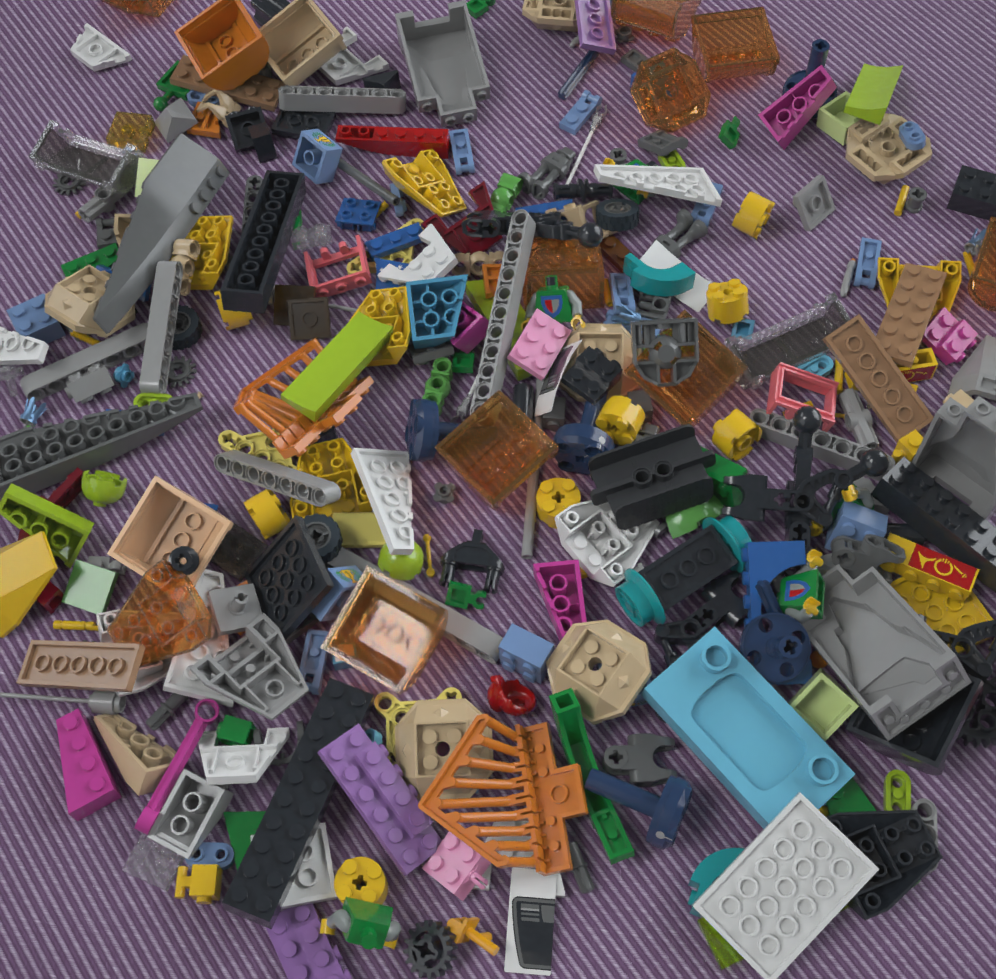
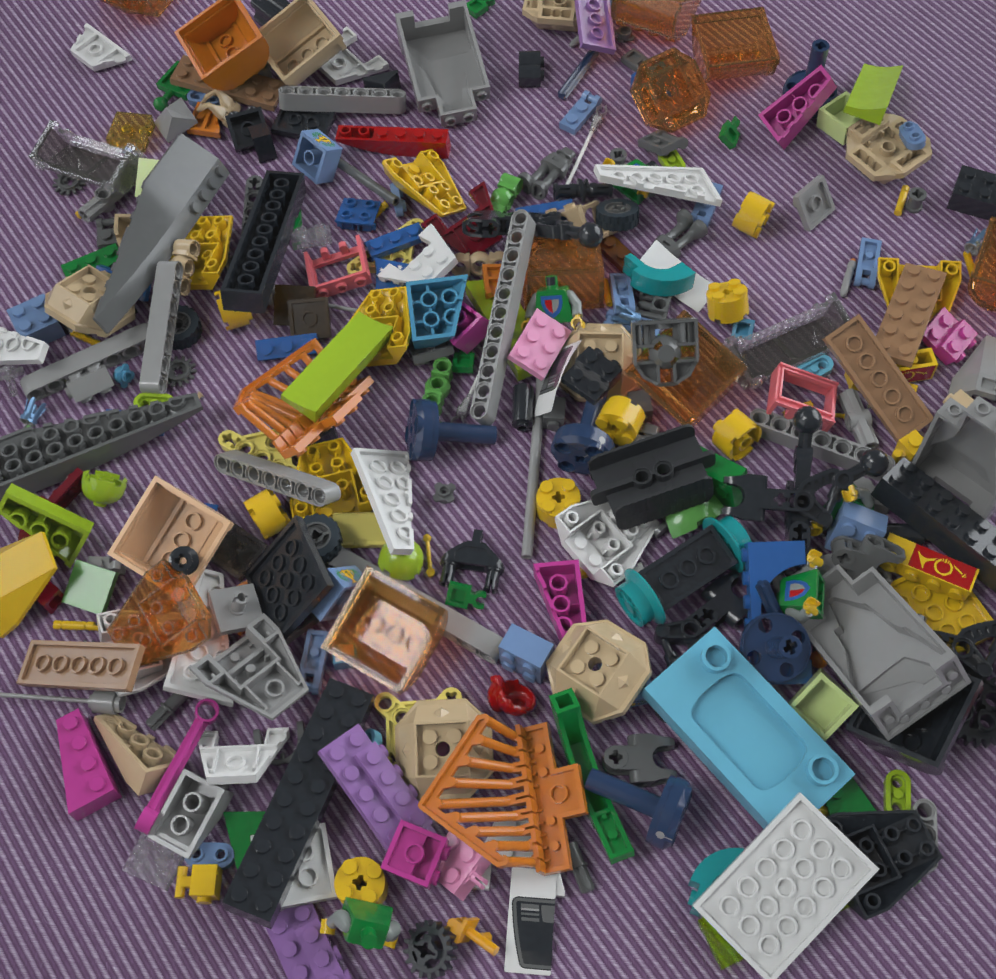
(235, 731): green brick -> none
(282, 346): none -> blue plate
(416, 854): none -> dark pink plate
(461, 151): medium blue plate -> none
(496, 449): clear orange container -> none
(530, 68): none -> black brick
(838, 376): yellow wheel -> none

